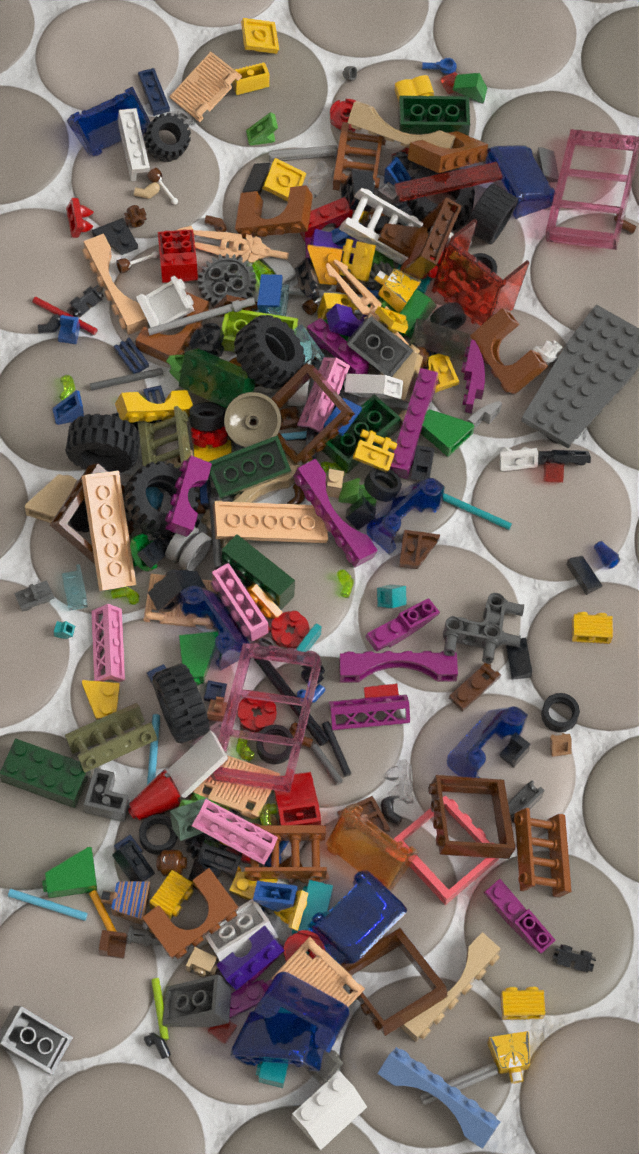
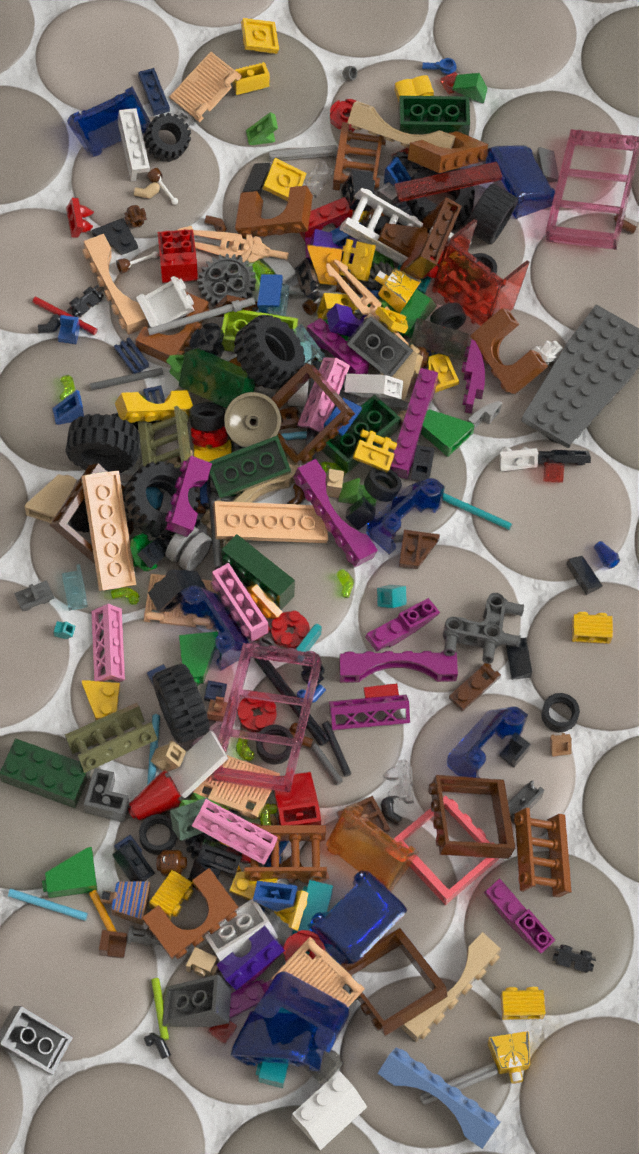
(168, 756): none -> tan brick

